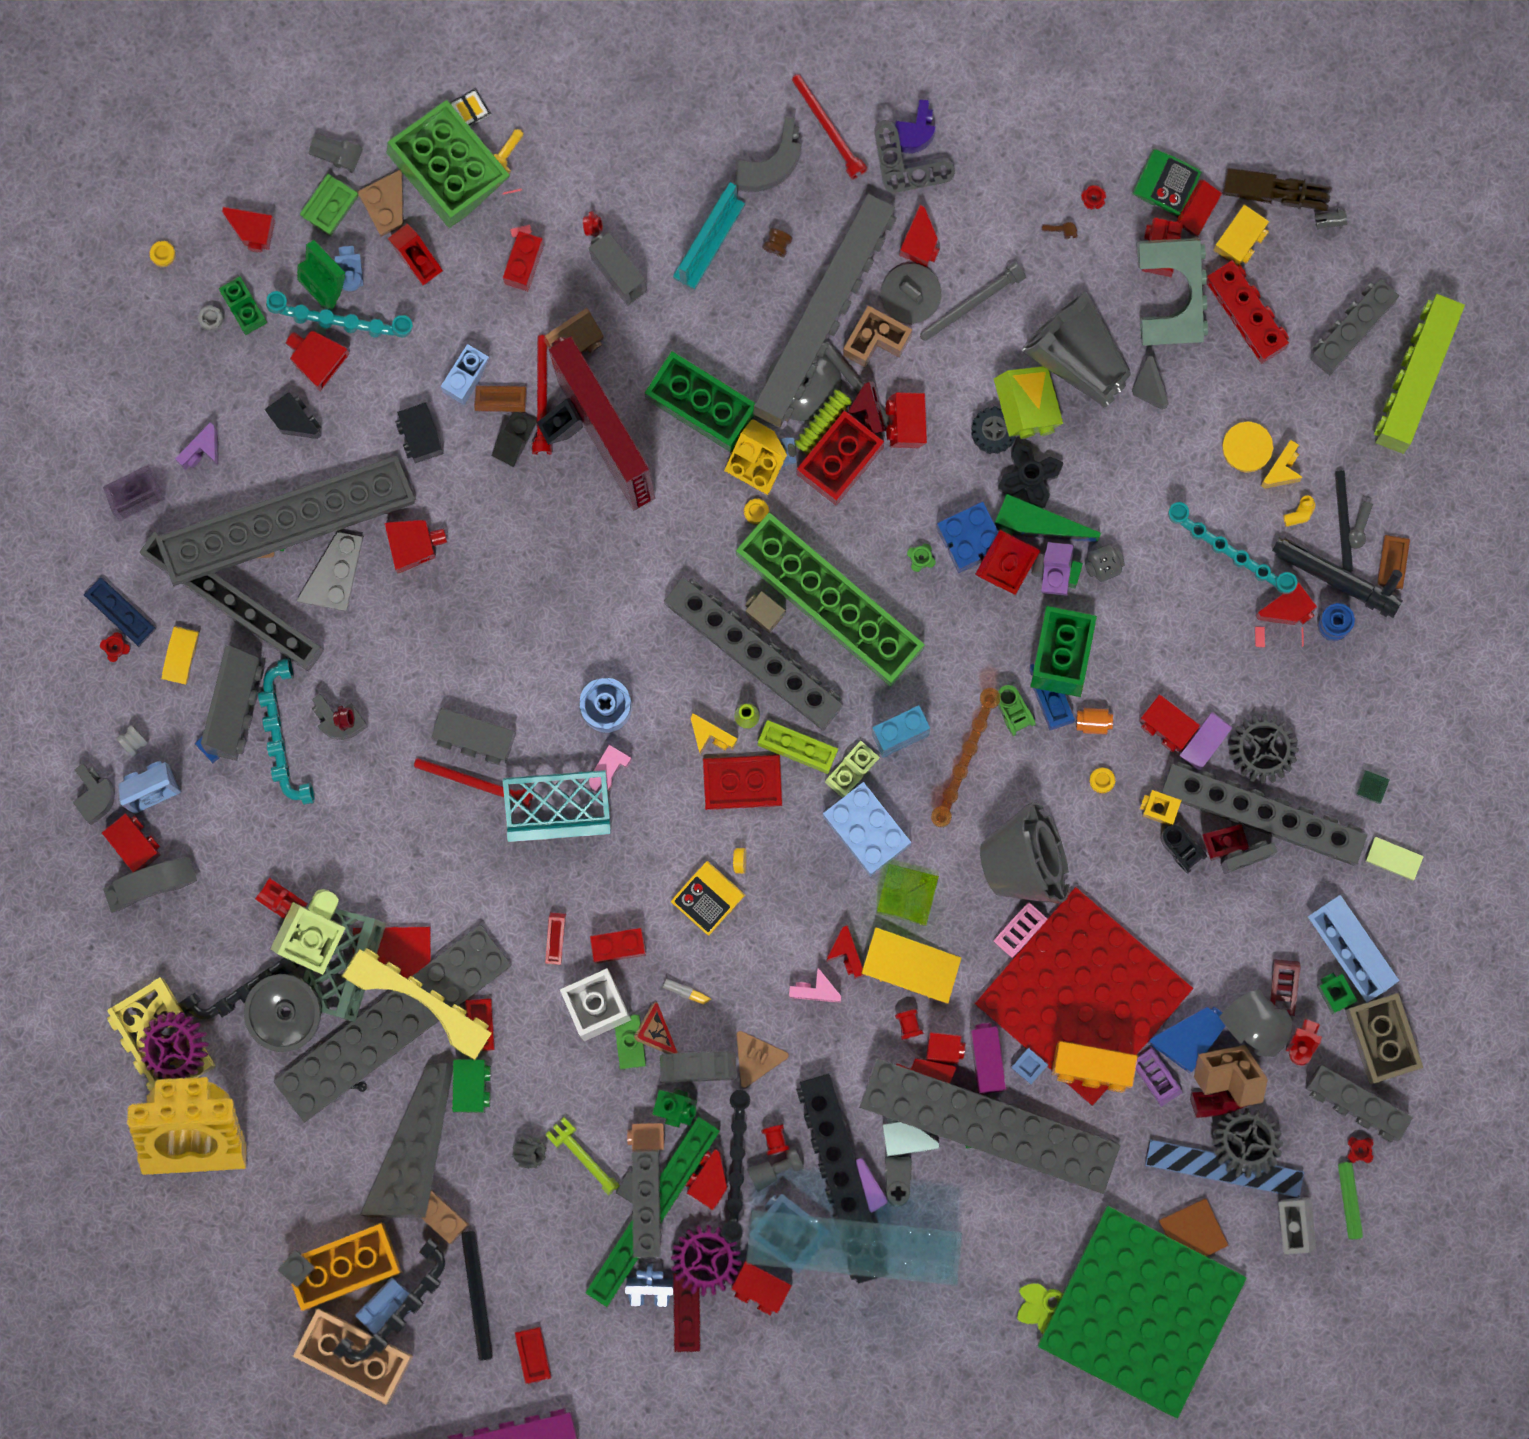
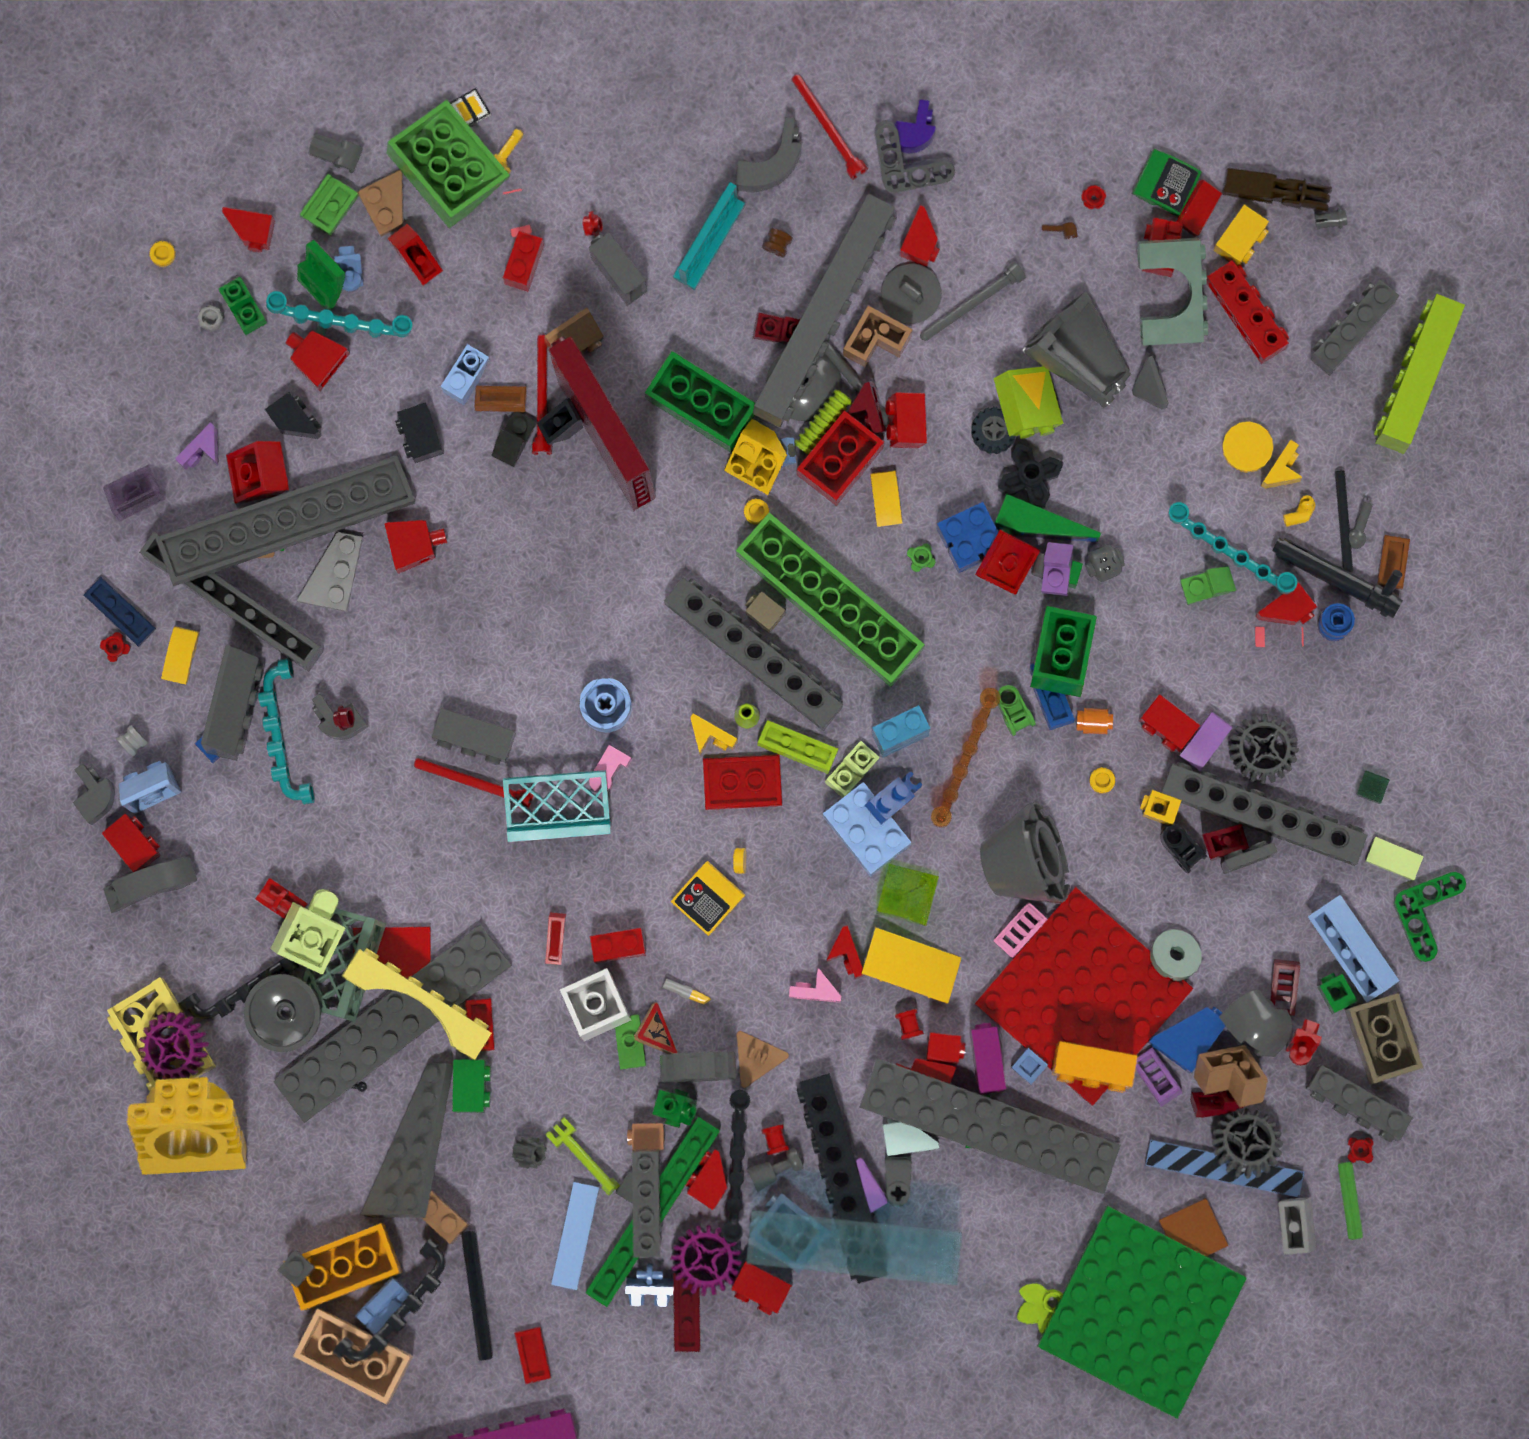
(257, 471): none -> red slope
(575, 1236): none -> light blue tile
(774, 328): none -> dark red slope
(886, 498): none -> yellow slope
(892, 798): none -> blue plate
(1185, 945): none -> sand green tile
(1207, 585): none -> bright green slope
(1420, 902): none -> green beam

